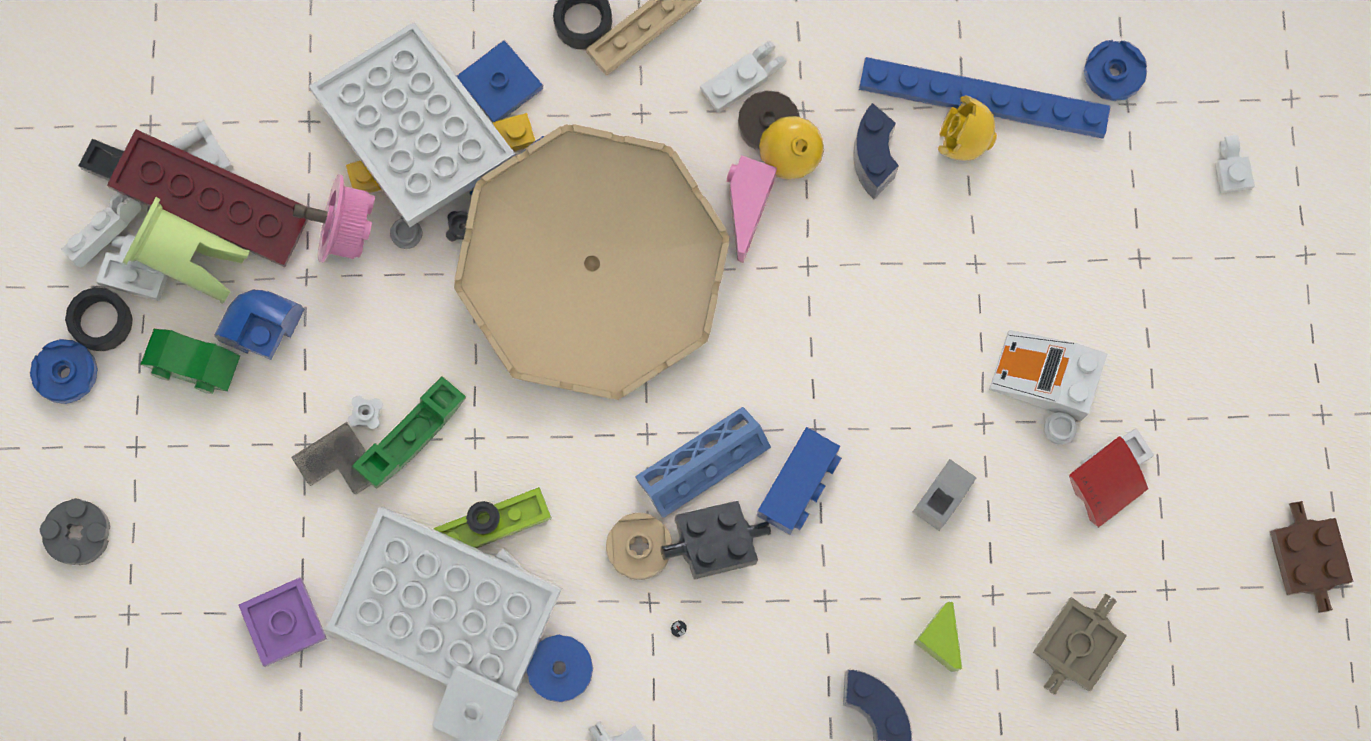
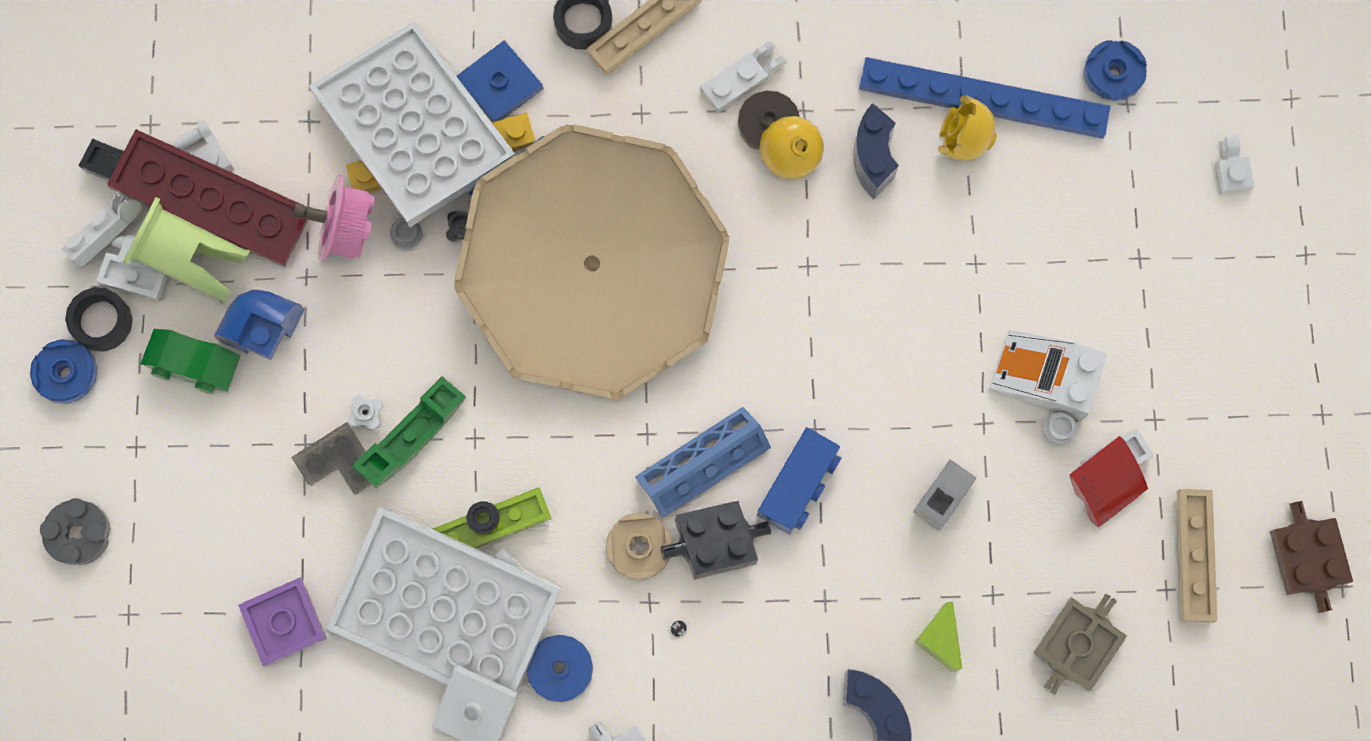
(749, 192): bright pink slope -> none
(1196, 556): none -> tan plate

